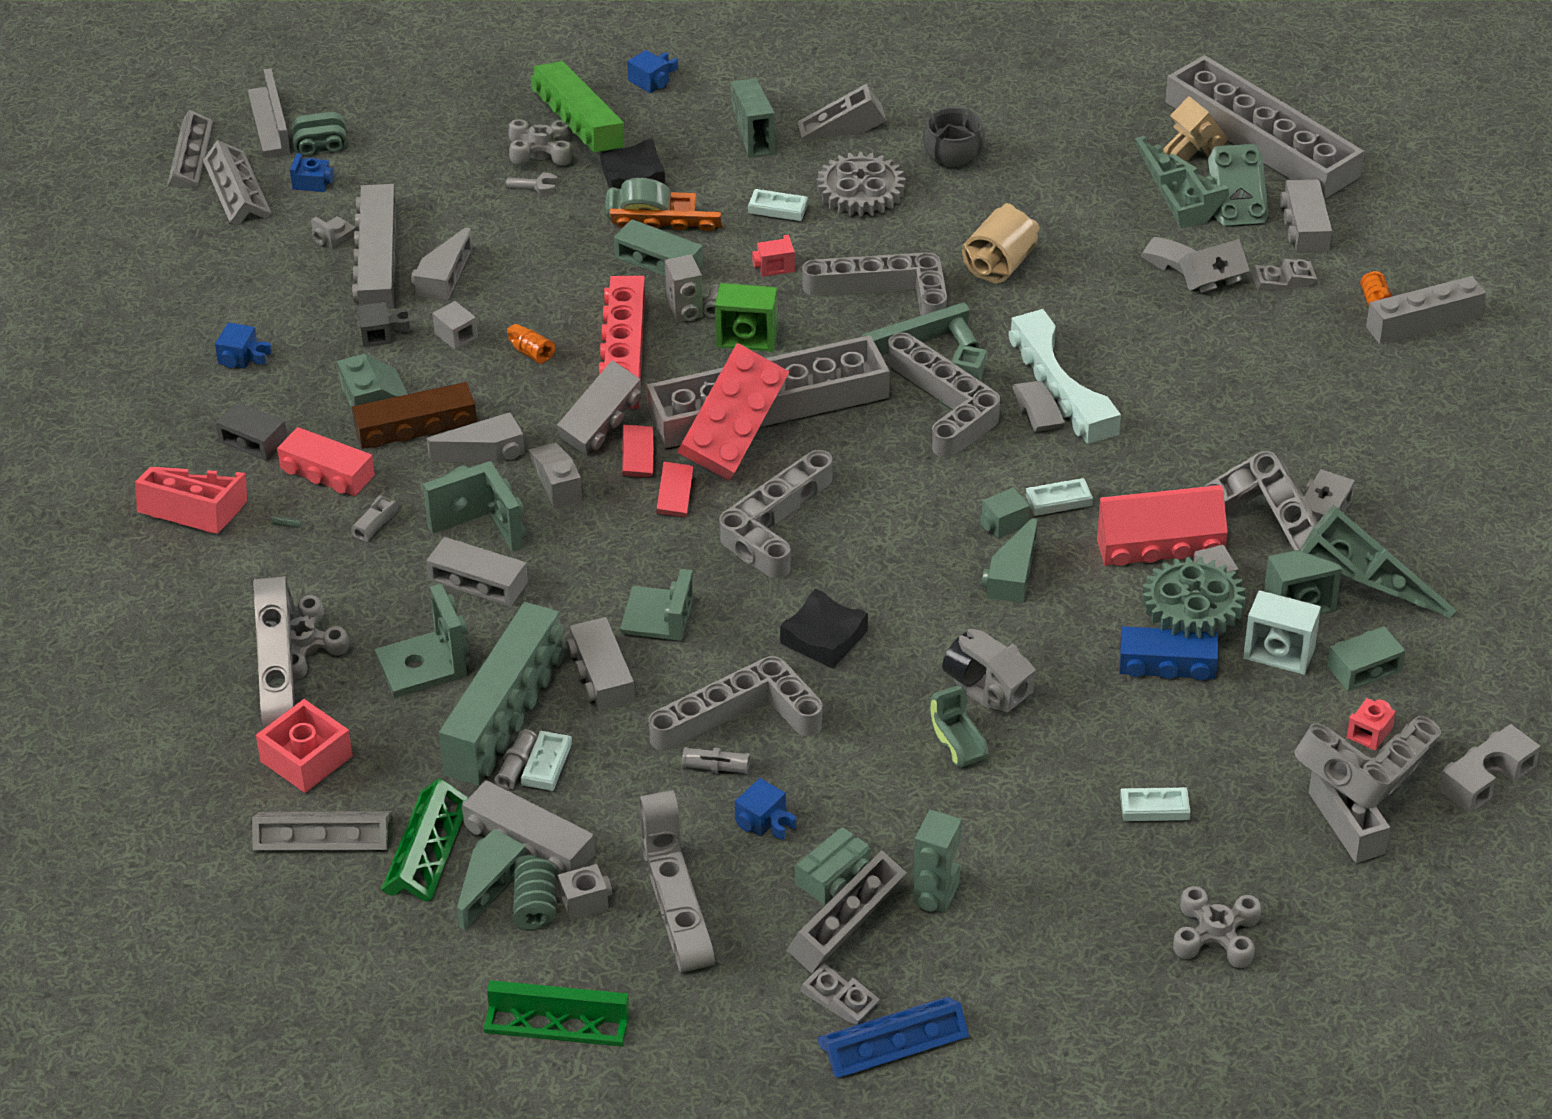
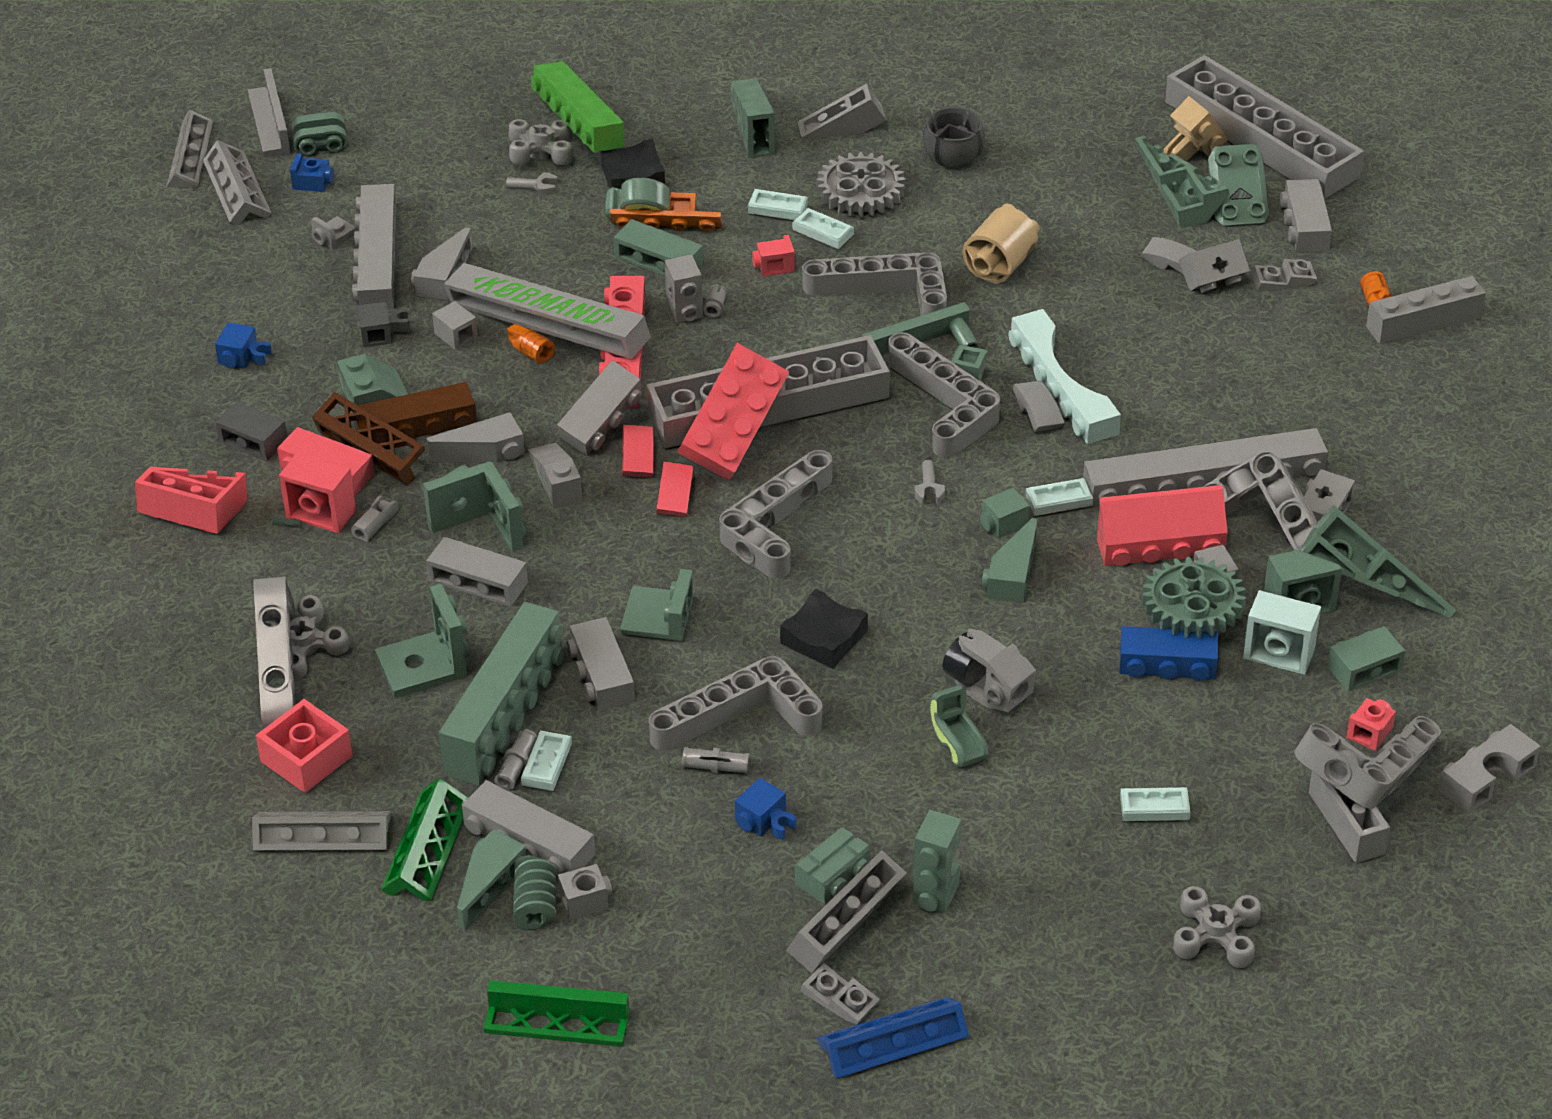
(318, 492): none -> coral brick
(382, 458): none -> reddish brown fence
(548, 310): none -> light grey brick
(650, 70): blue brick -> none
(672, 881): light grey beam -> none
(746, 316): bright green brick -> none
(823, 228): none -> light aqua plate
(929, 484): none -> light grey bar
(1197, 465): none -> light grey brick

